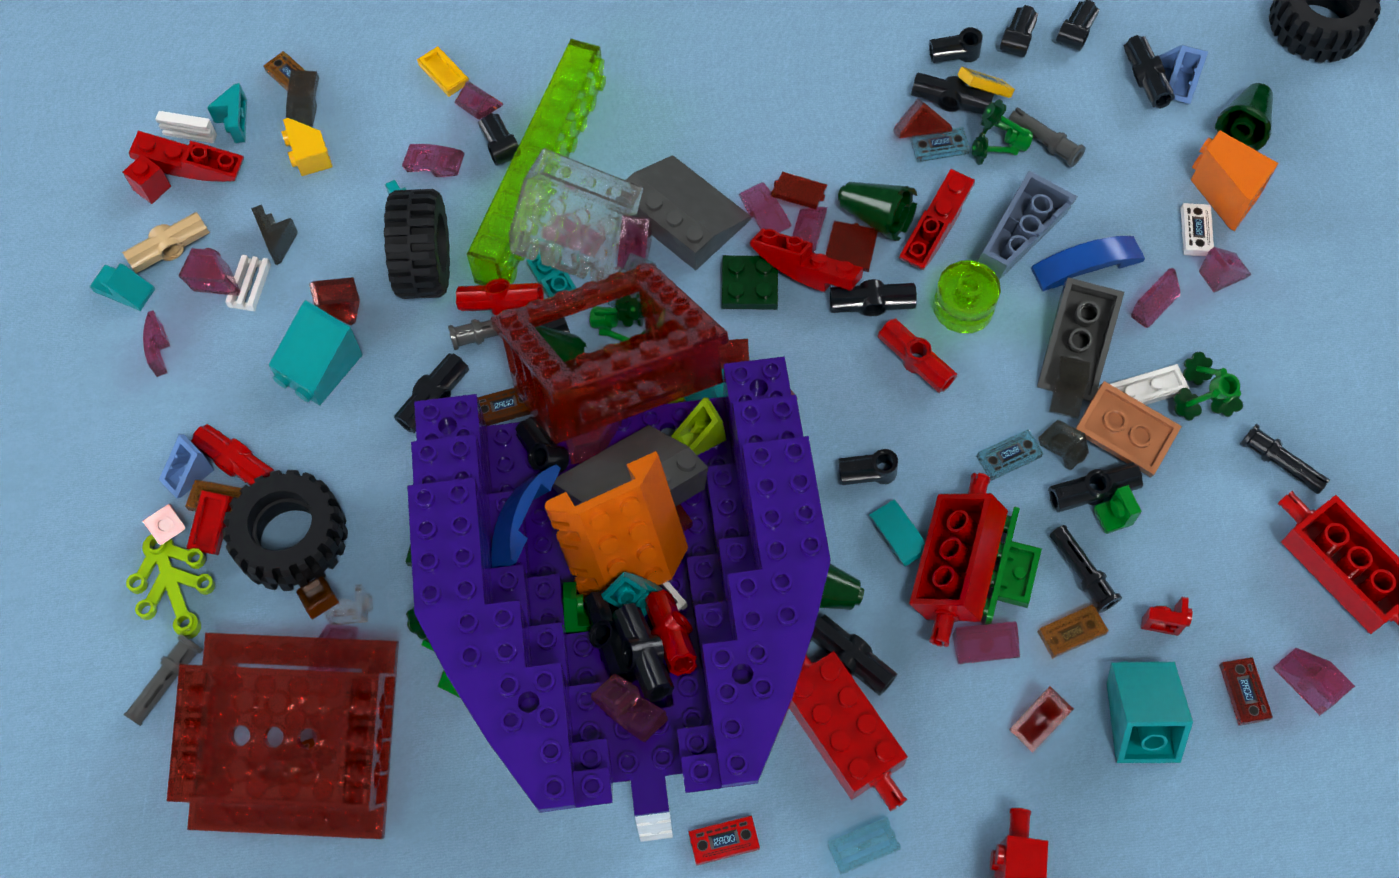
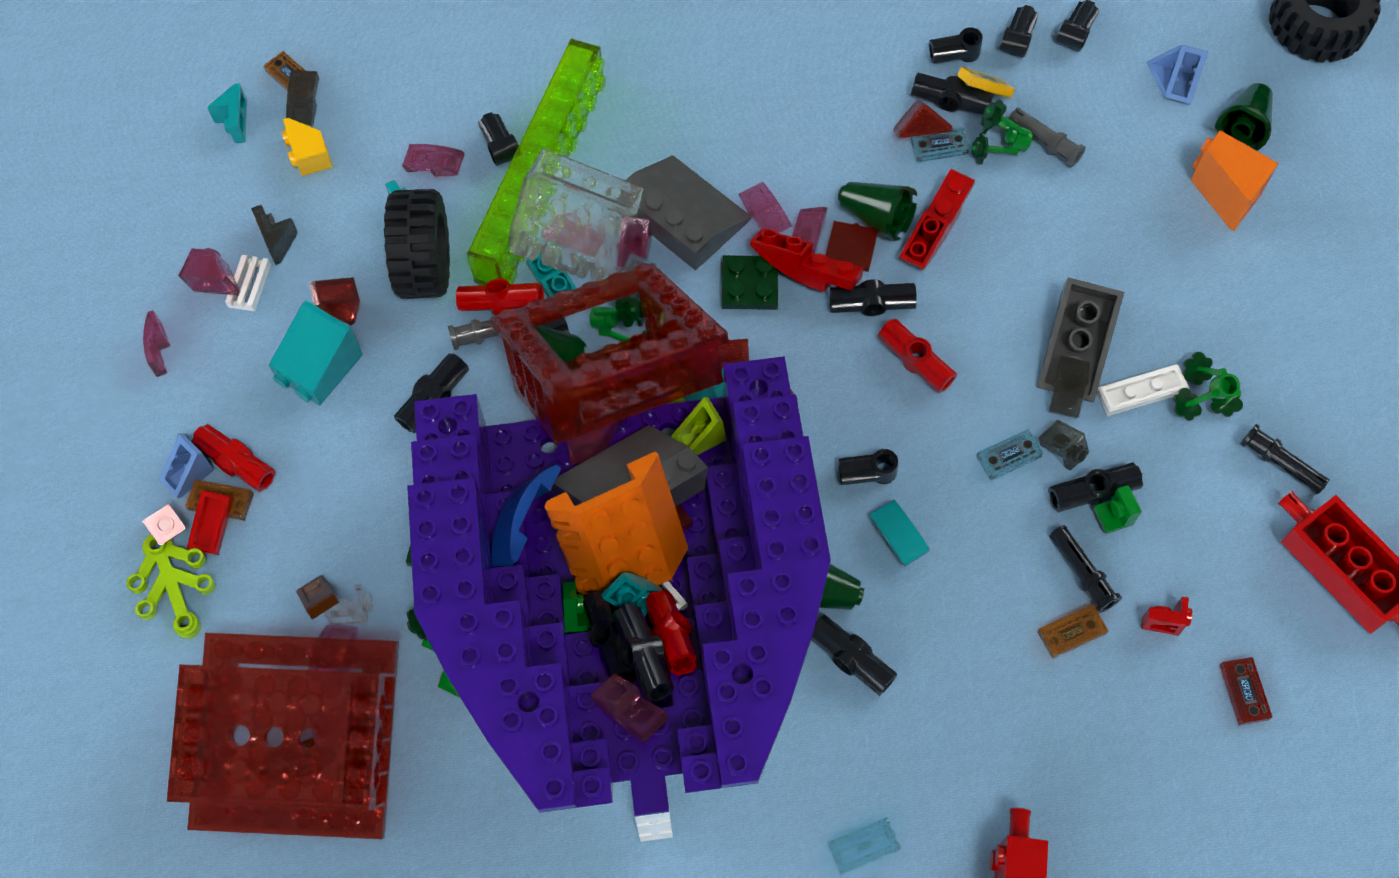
(122, 286): teal slope -> none
(146, 179): red brick -> none
(166, 242): tan piece -> none
(181, 654): dark grey pin -> none
(186, 127): white tile -> none
(187, 161): red slope -> none
(265, 501): black tyre -> none
(443, 71): yellow tile -> none
(477, 101): clear pink slope -> none
(502, 406): reddish brown tile -> none
(539, 445): black piece -> none
(724, 840): red tile -> none
(799, 190): clear red piece -> none
(847, 730): red brick -> none
(958, 558): red brick -> none
(966, 296): clear neon green wheel -> none
(986, 642): clear pink slope -> none
(1016, 571): green bracket -> none
(1026, 221): sand blue wedge -> none
(1041, 719): clear red slope -> none
(1085, 259): blue slope -> none
(1128, 428): nougat plate -> none
(1148, 712): teal slope -> none
(1149, 71): black piece -> none
(1157, 299): clear pink slope -> none
(1196, 229): white tile -> none
(1222, 269): clear pink slope -> none
(1314, 679): clear pink slope -> none

